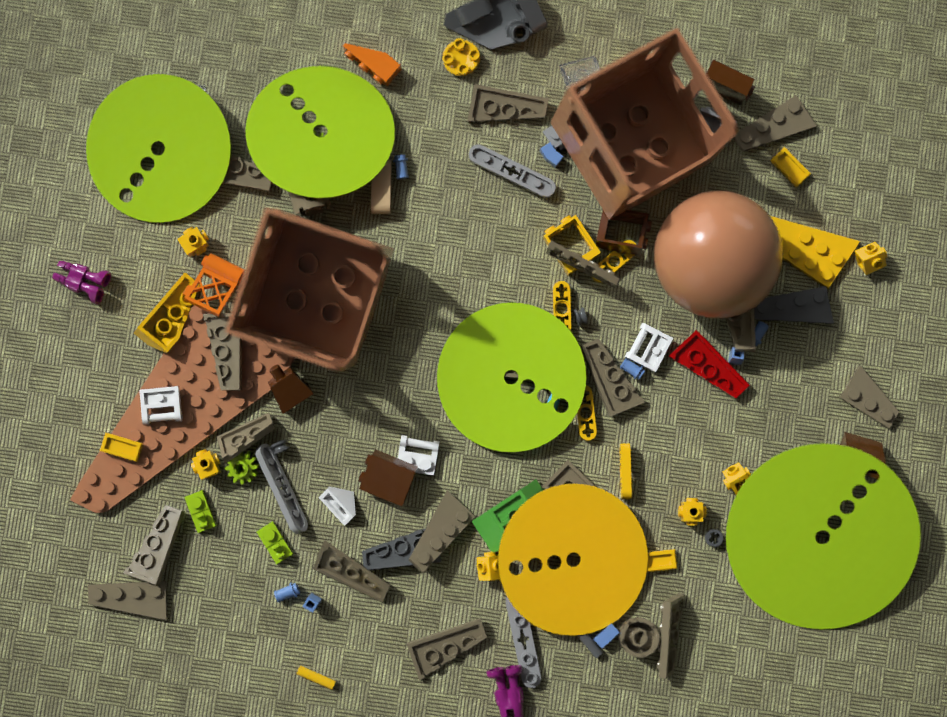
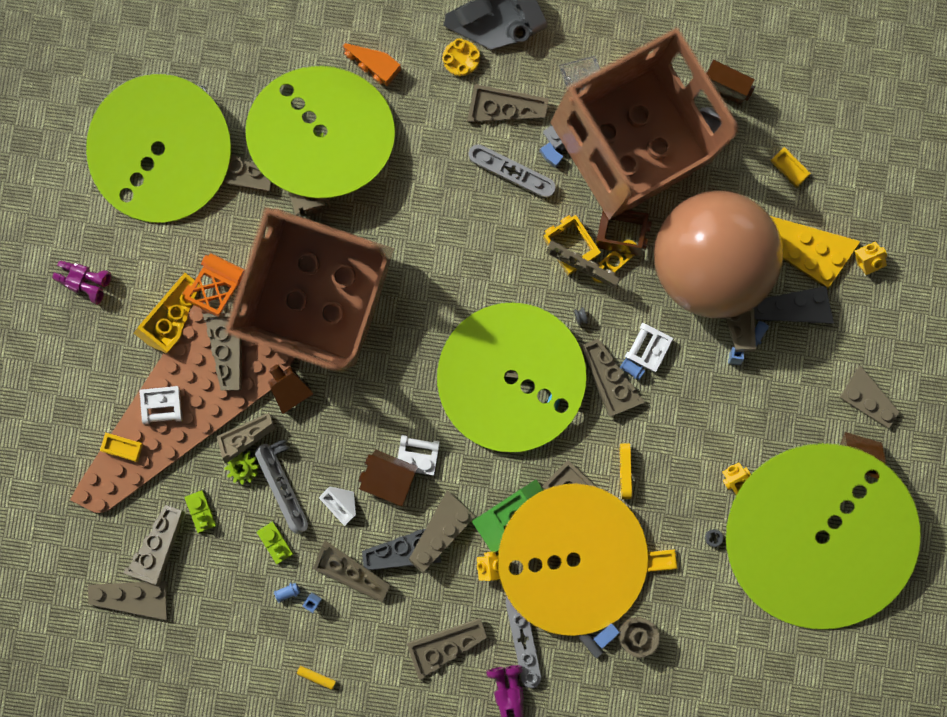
(187, 241): yellow brick -> none
(213, 464): yellow brick -> none
(381, 191): tan beam -> none
(401, 166): medium blue pin -> none
(566, 294): yellow beam -> none
(591, 426): yellow beam -> none
(669, 634): dark tan wing -> none
(684, 511): yellow brick -> none
(704, 360): red wing -> none
(777, 124): dark tan wing -> none

